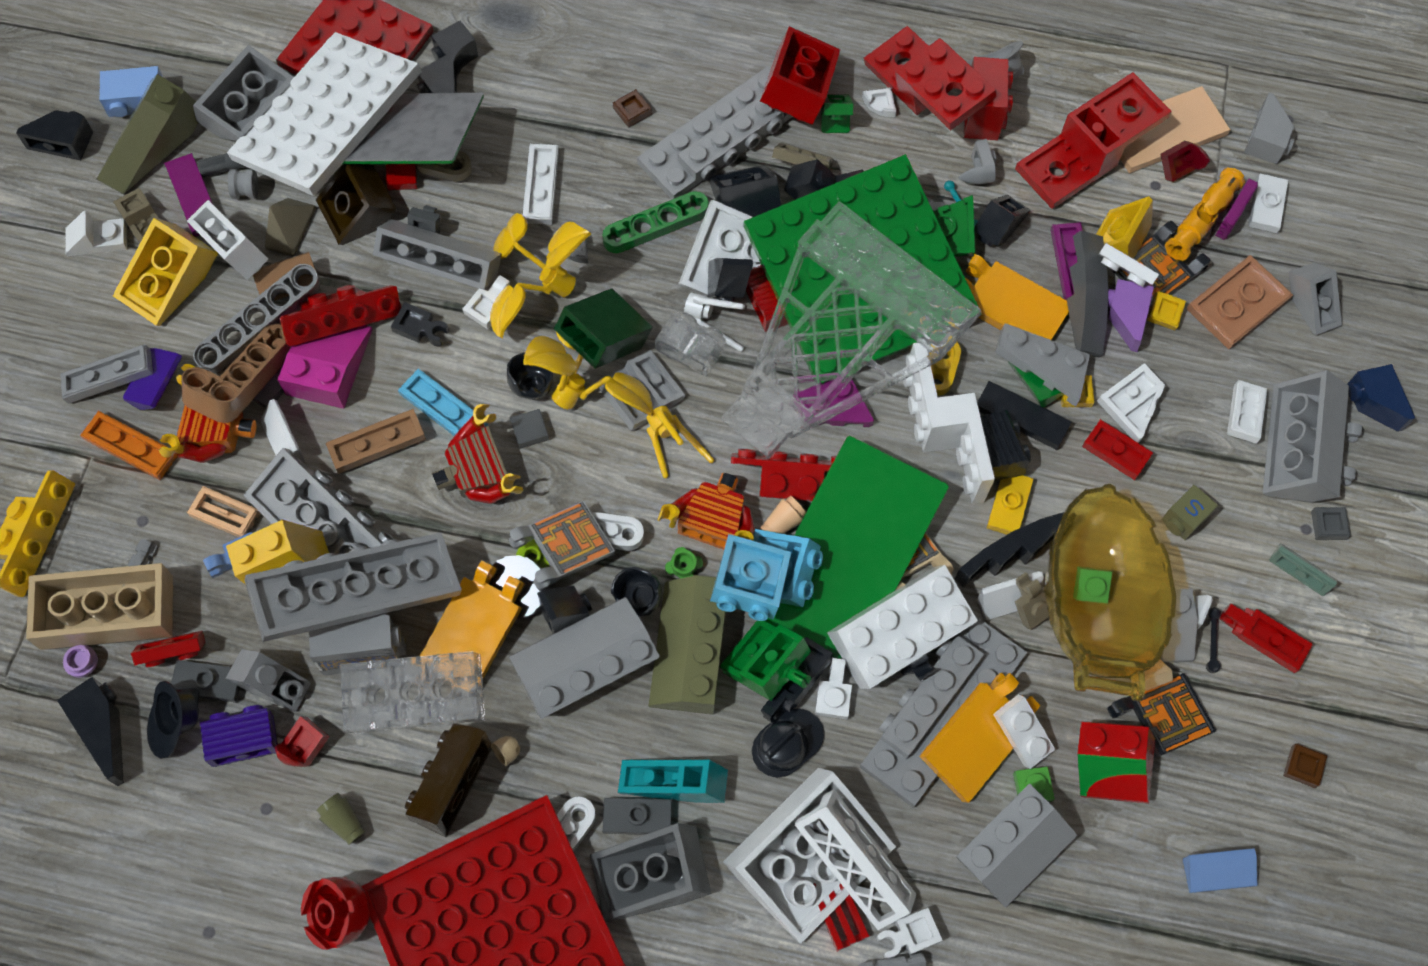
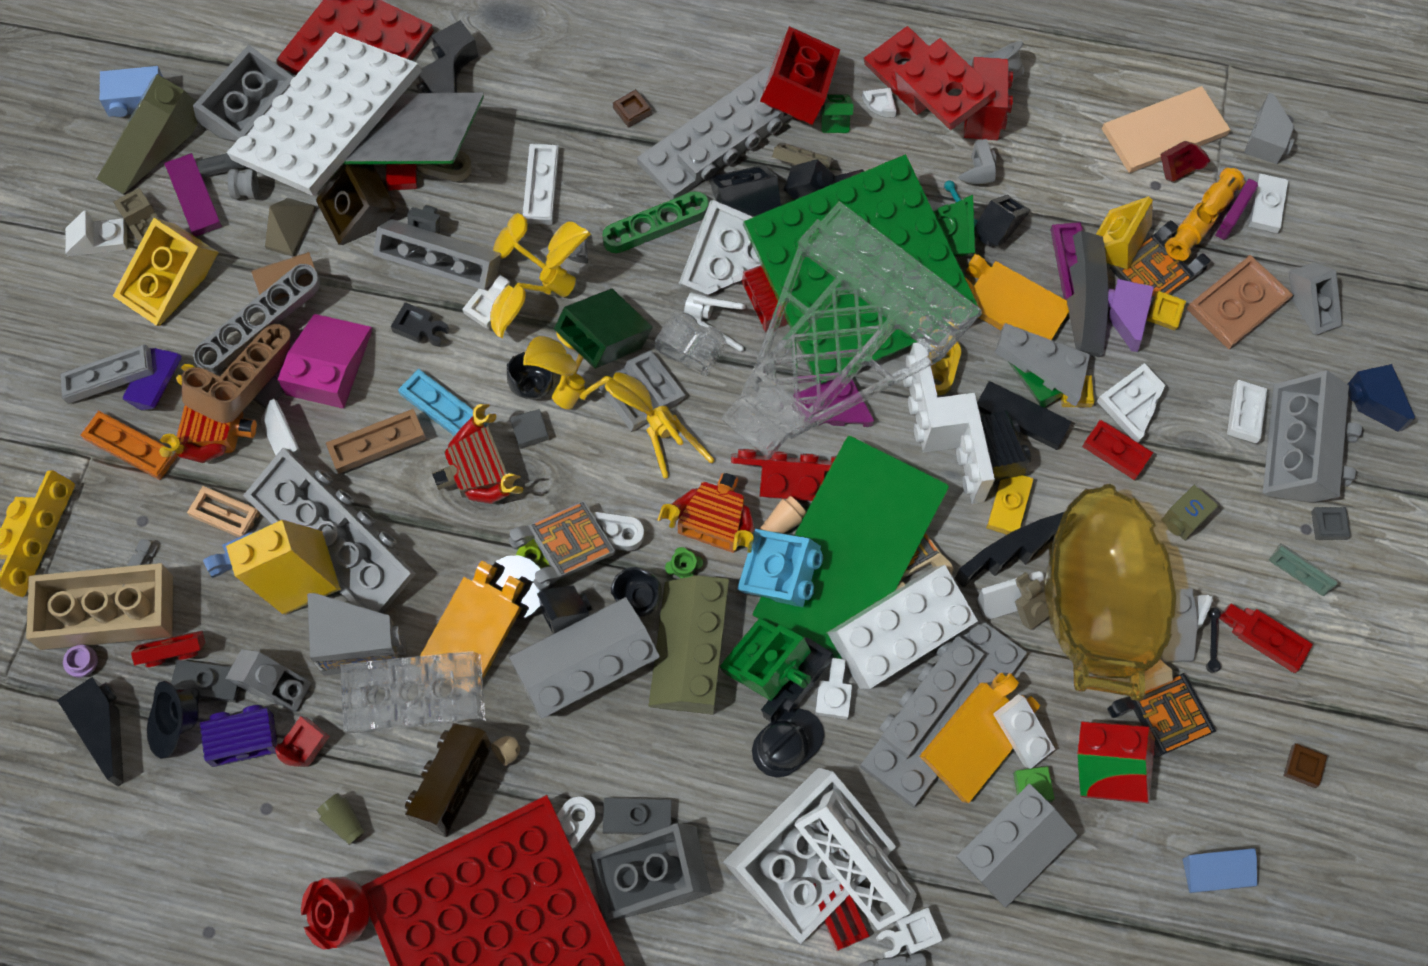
(57, 134): black slope -> none
(227, 240): white brick -> none
(339, 312): red bracket -> none
(351, 585): light grey plate -> none
(674, 780): teal slope -> none
(728, 278): black slope -> none
(750, 578): medium azure plate -> none
(920, 668): black hand -> none
(1092, 584): bright green plate -> none
(1093, 140): red bracket -> none
(1137, 272): white wing -> none

